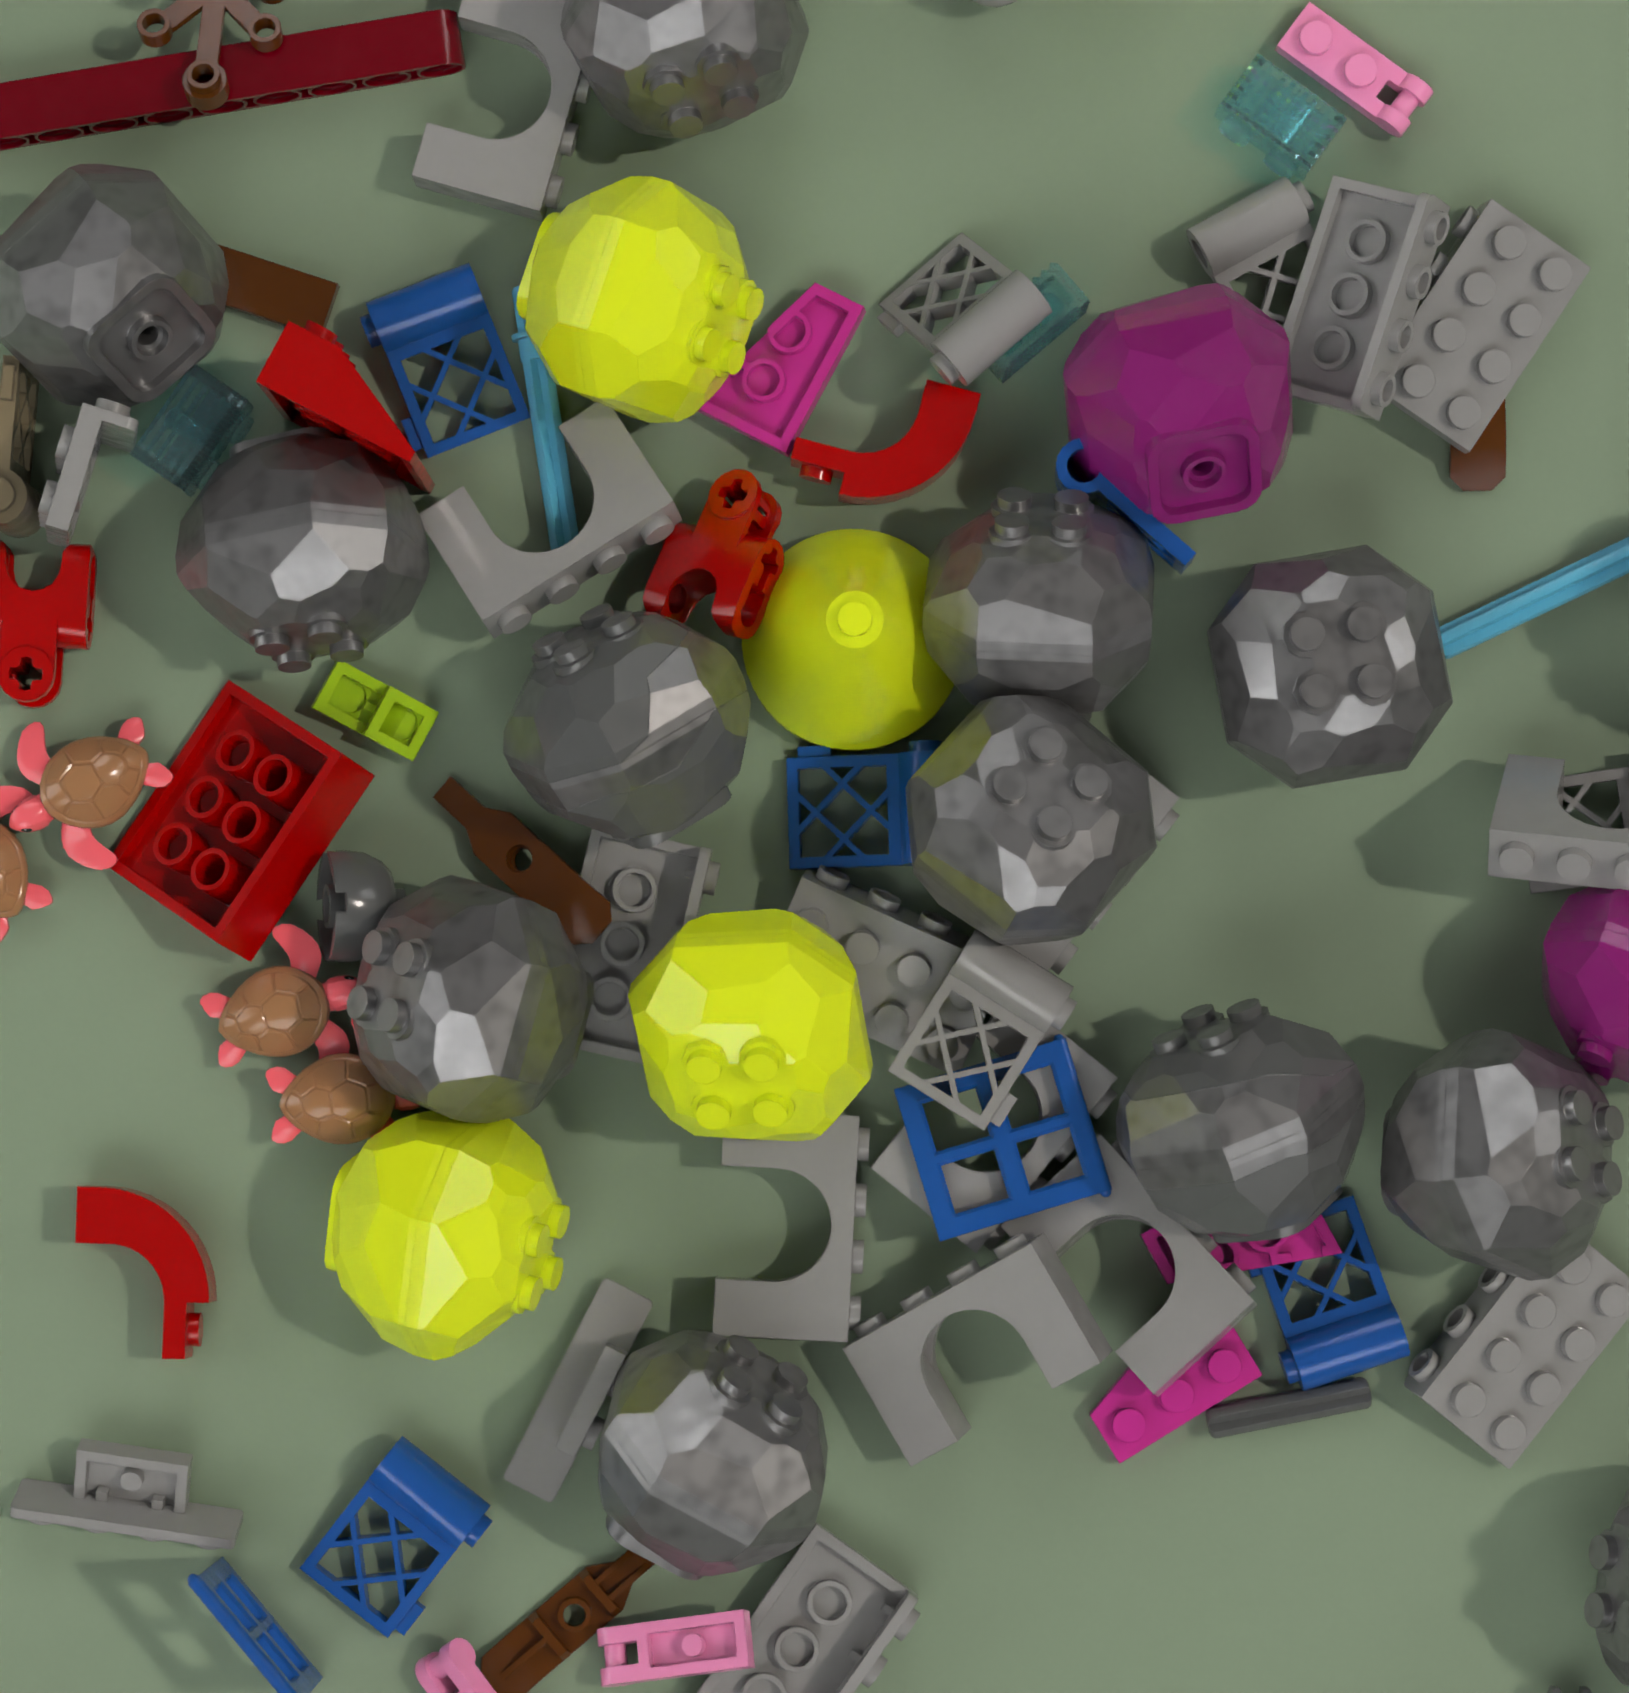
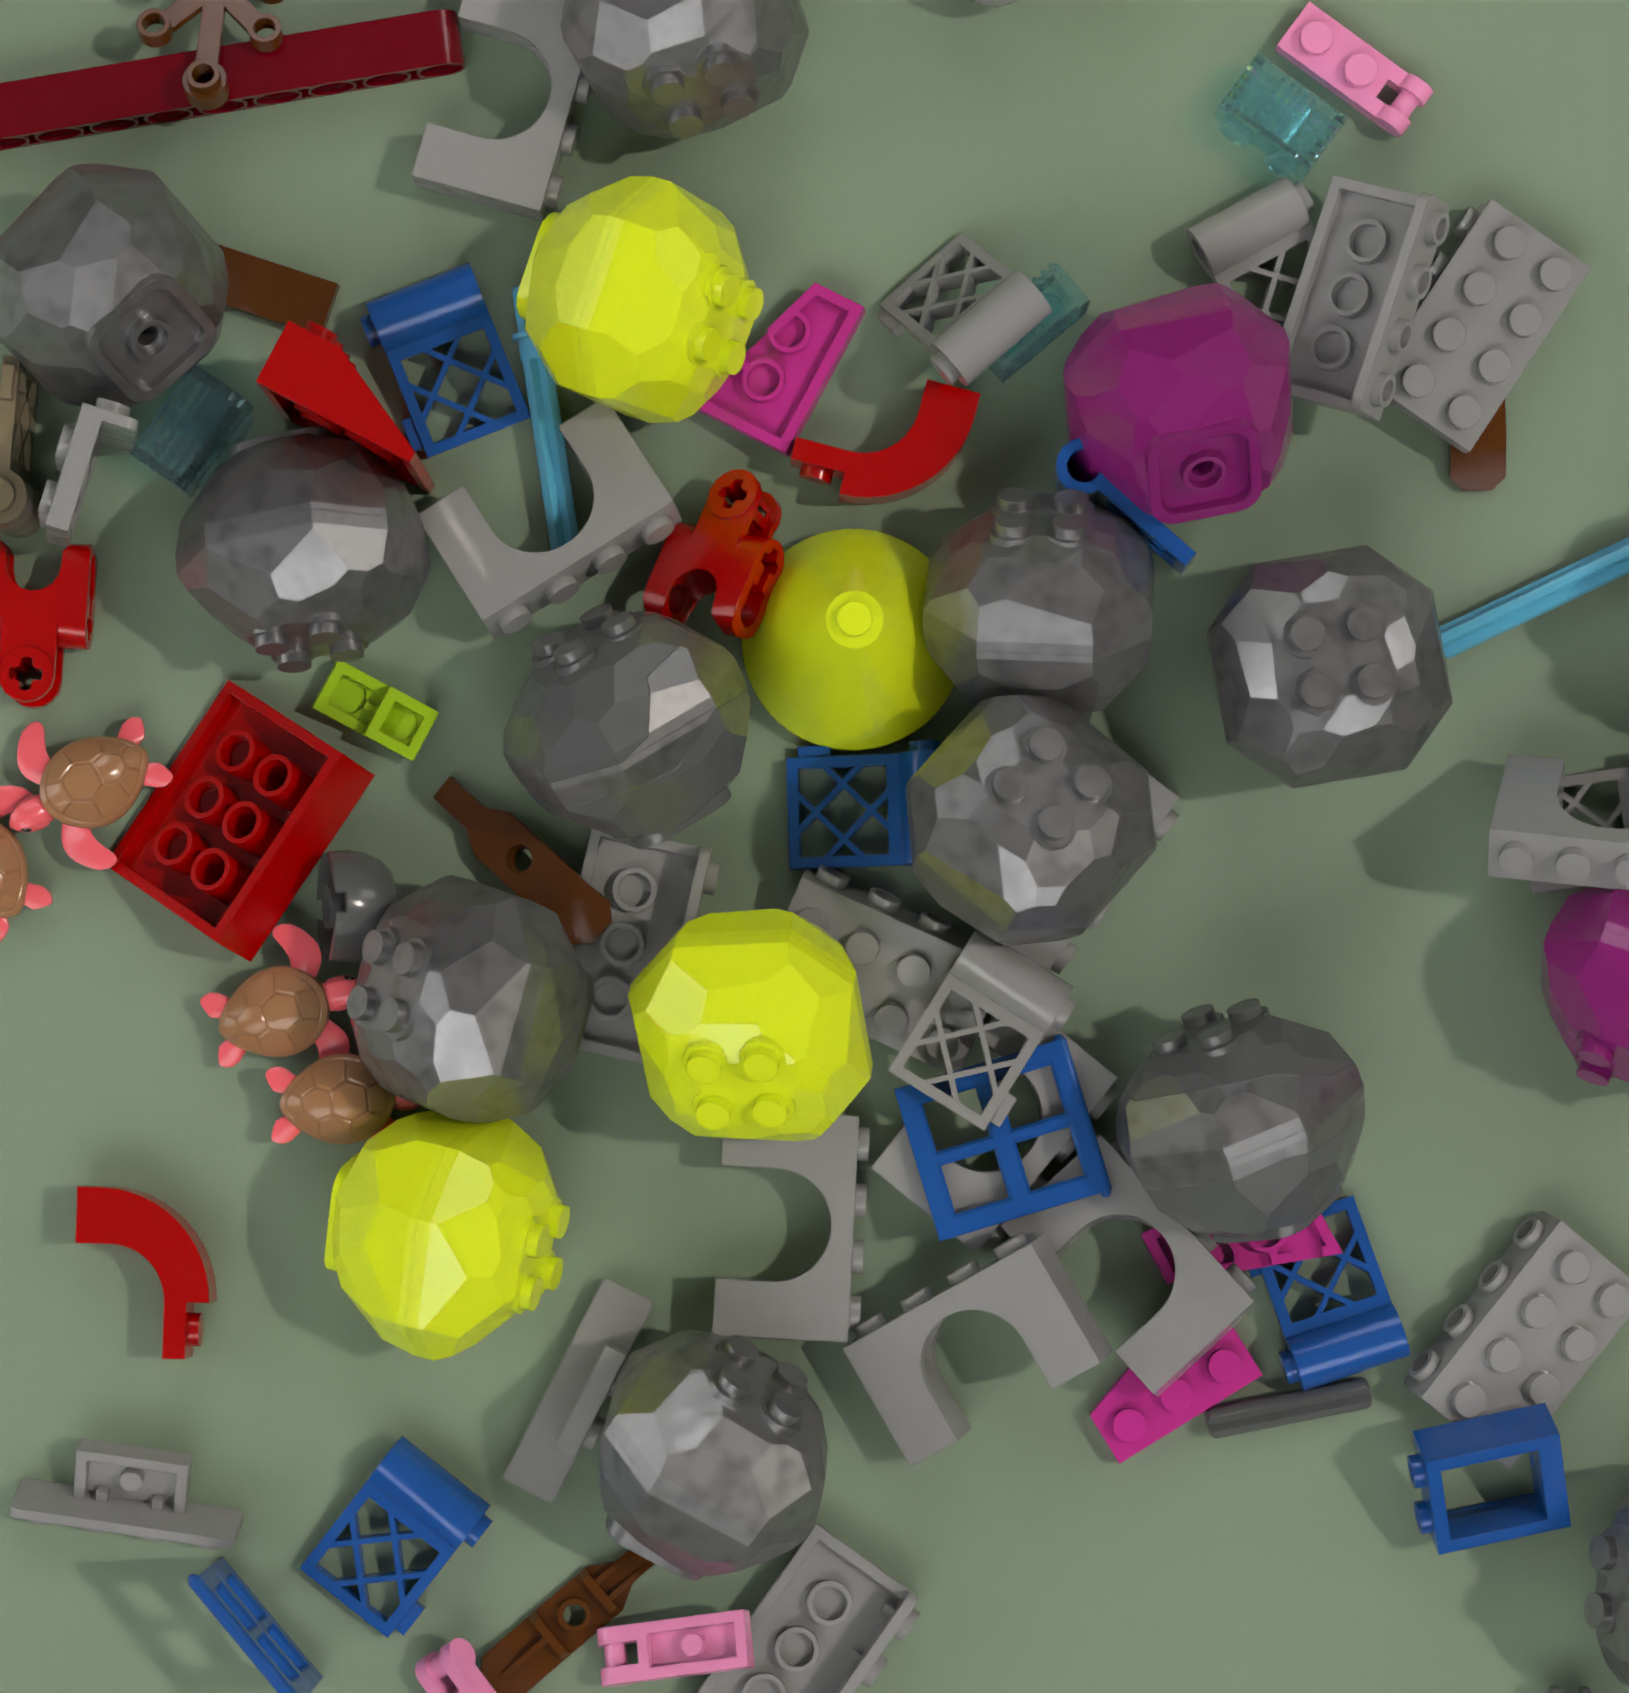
(1479, 1441): none -> blue window
(1501, 1154): flat silver rock -> none

